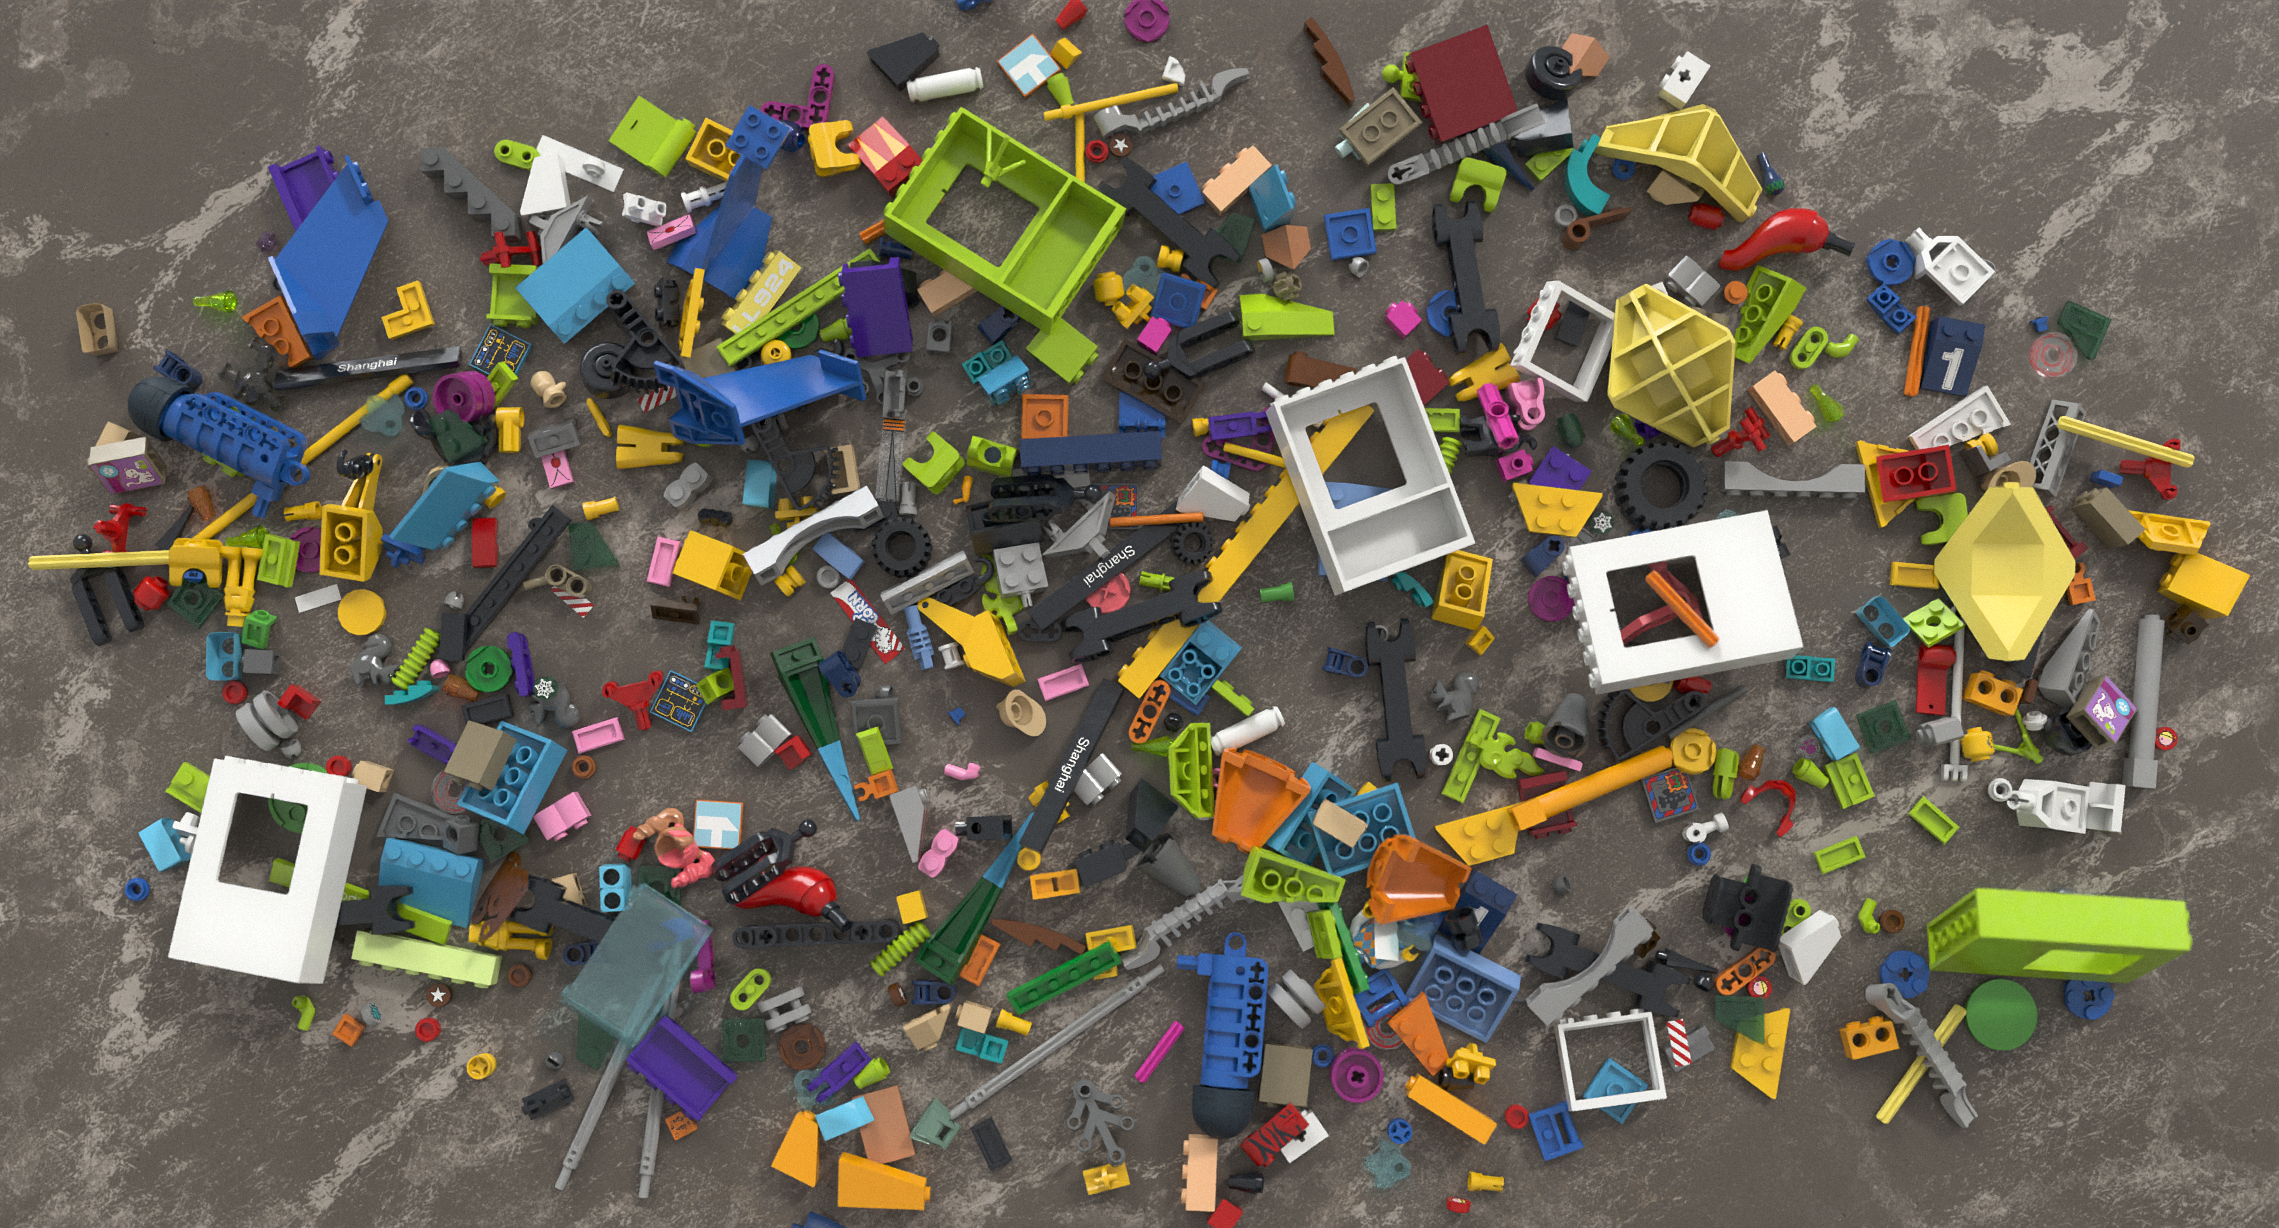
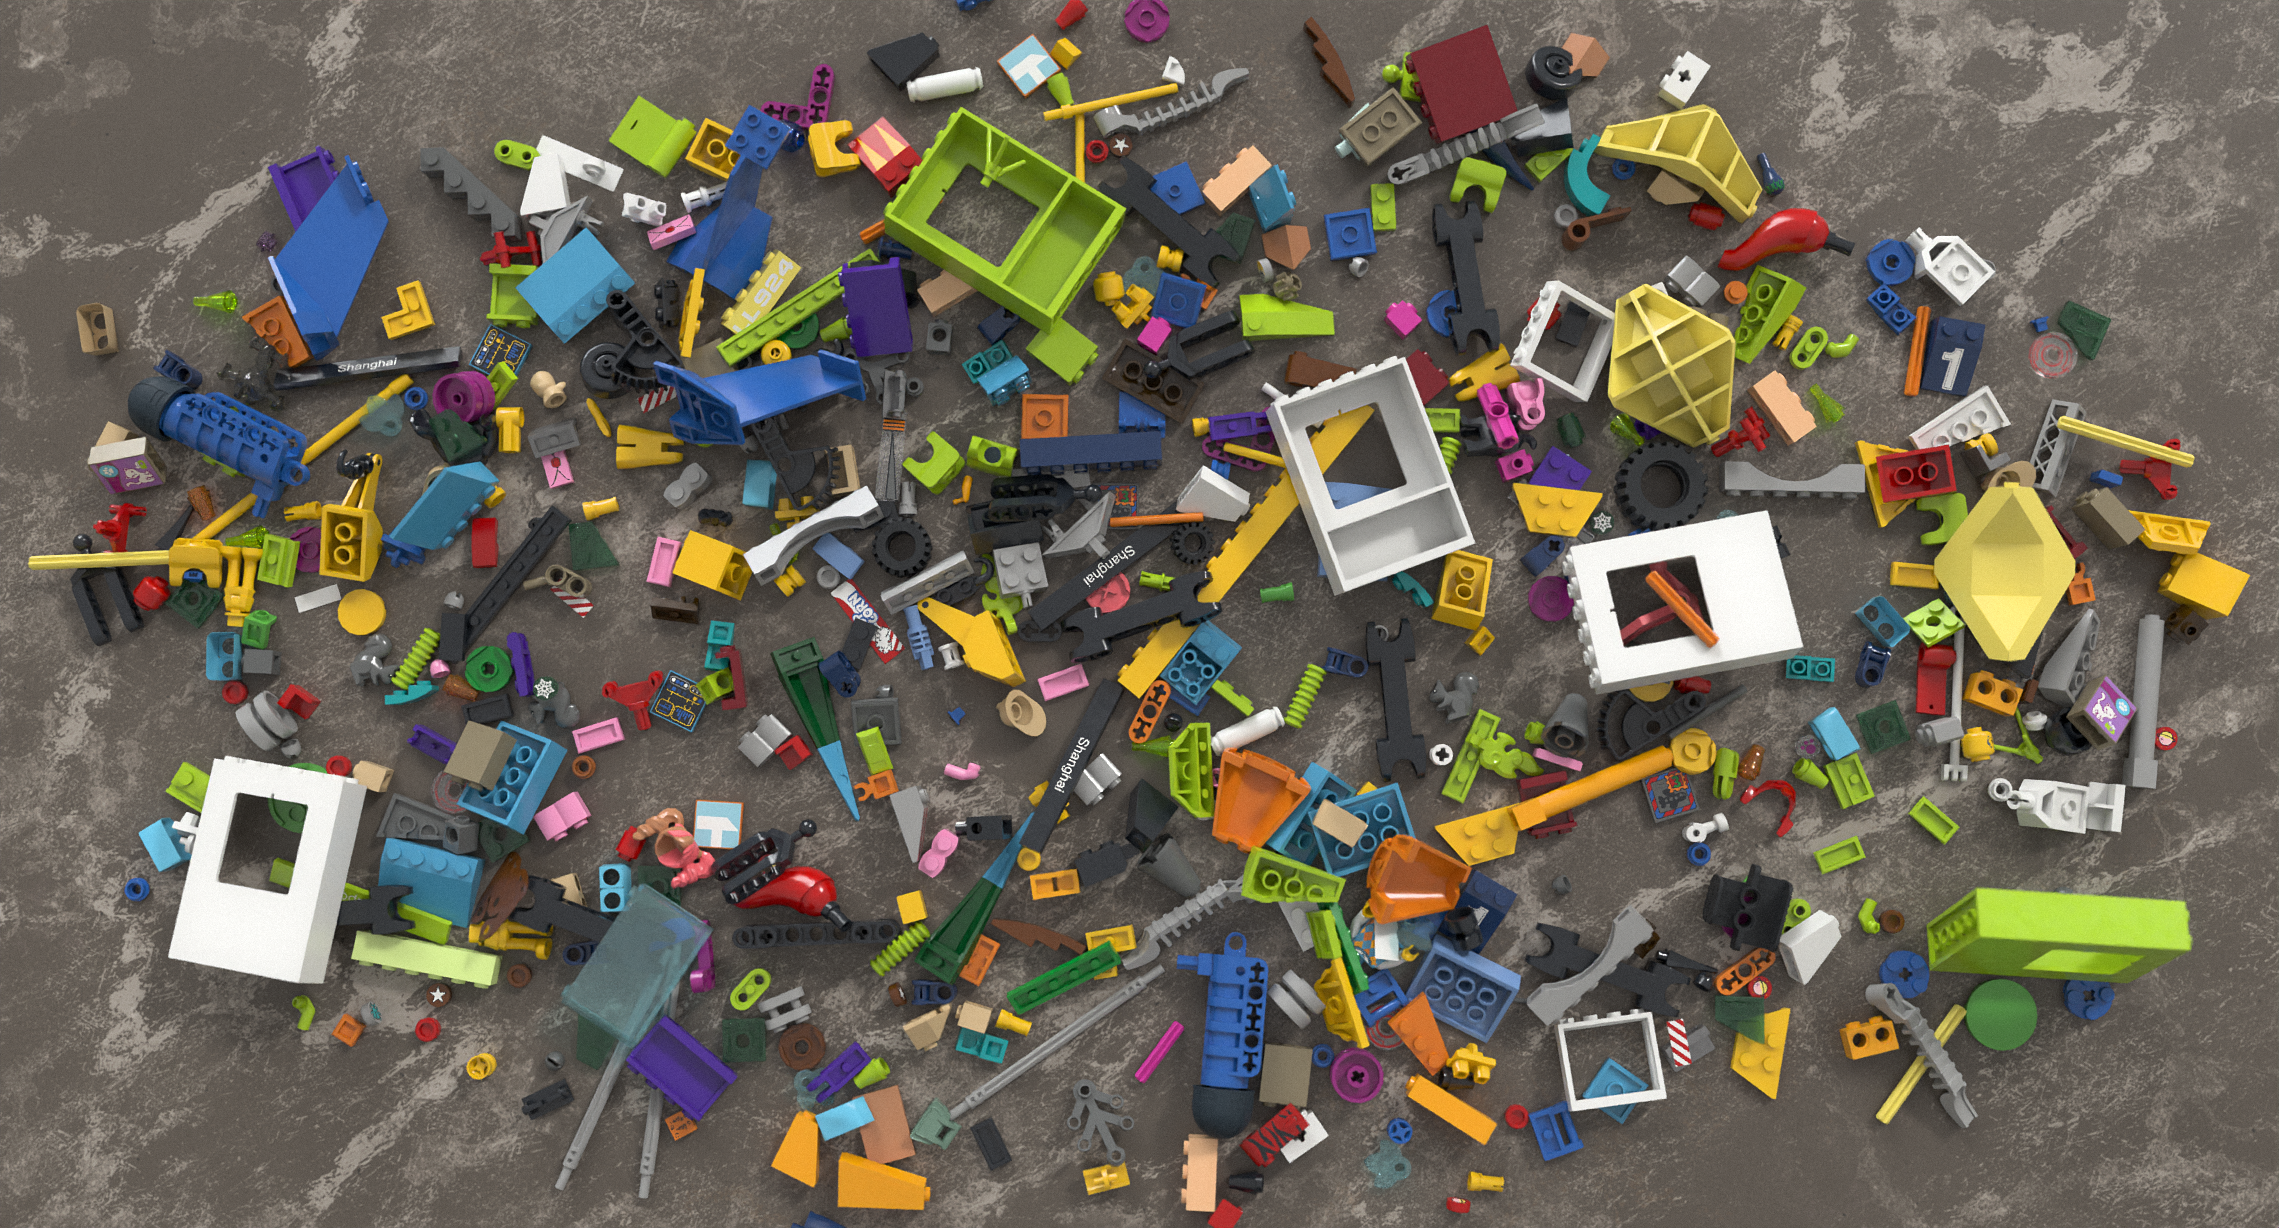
(1304, 696): none -> lime piece

